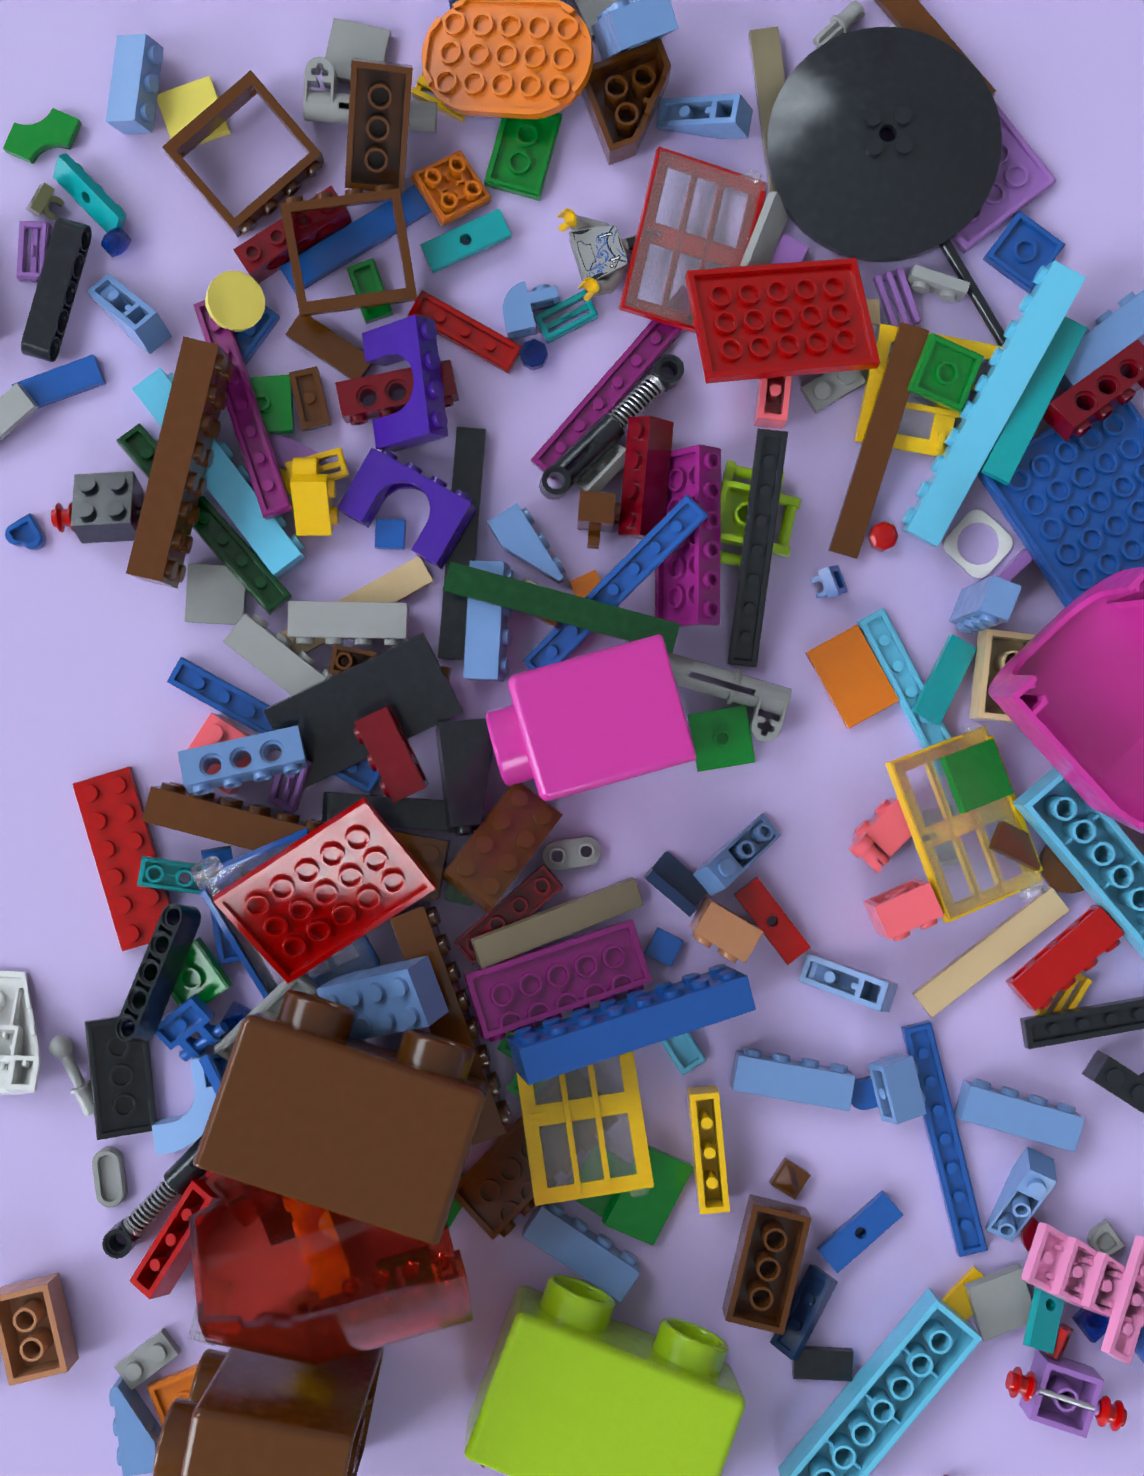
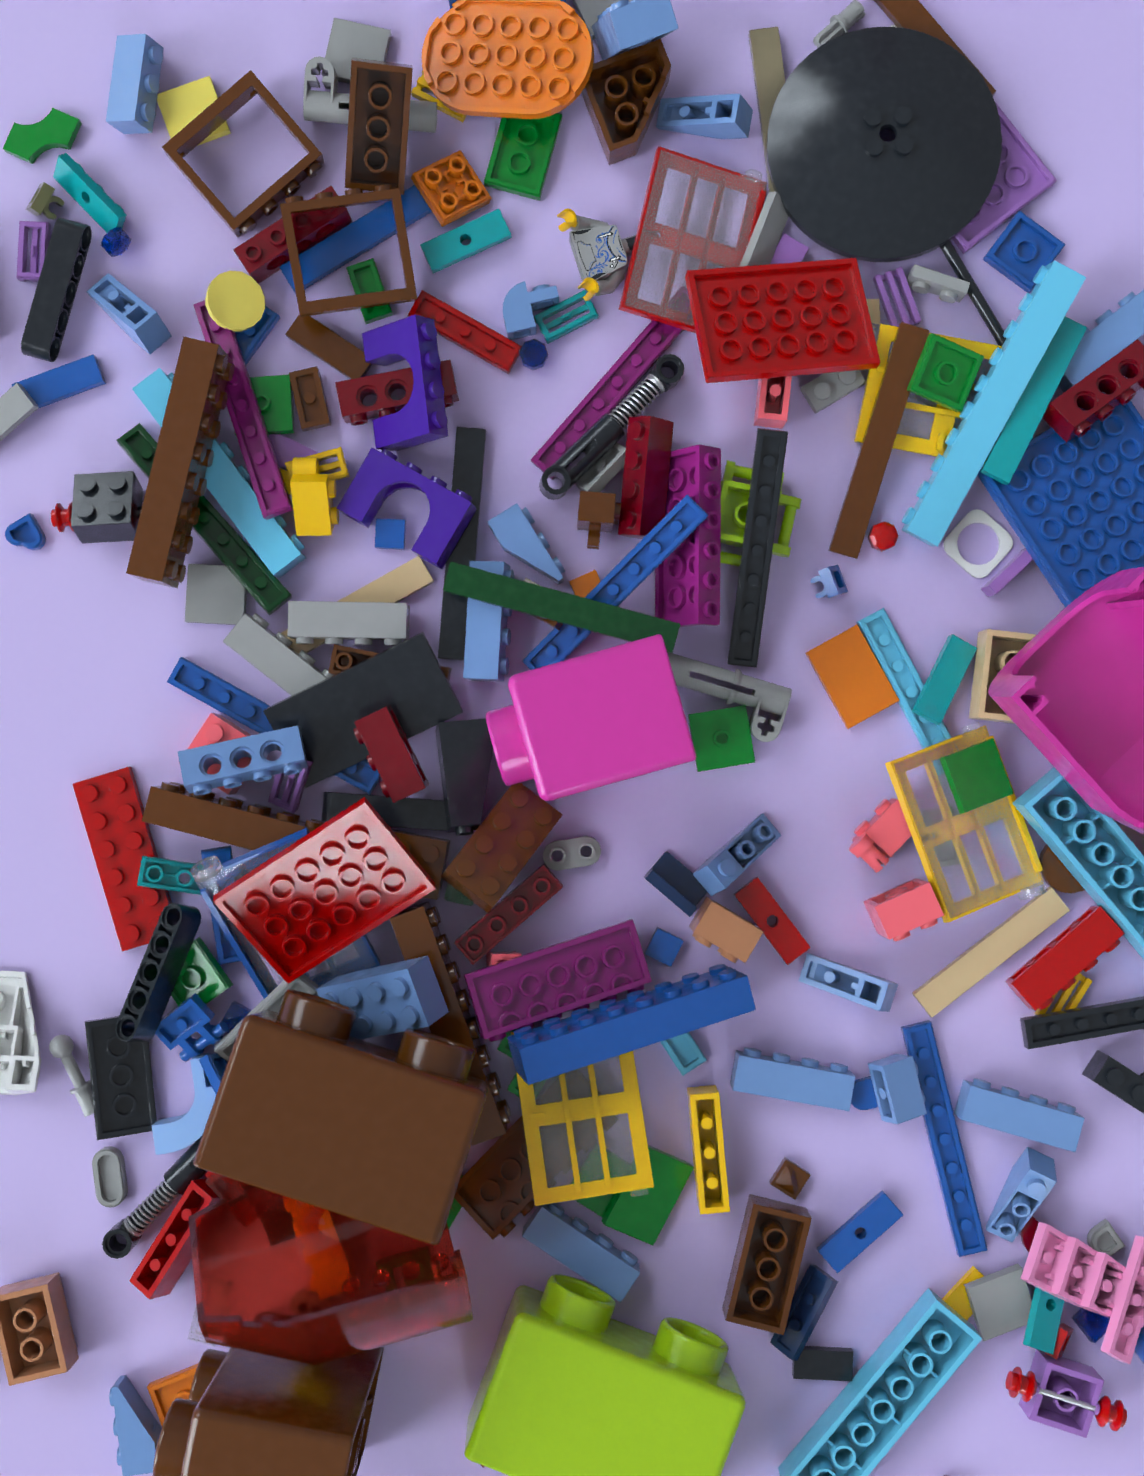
(147, 1358): light grey plate -> none
(556, 922): dark tan tile -> none
(984, 604): medium blue brick -> none
(1014, 845): reddish brown tile -> none

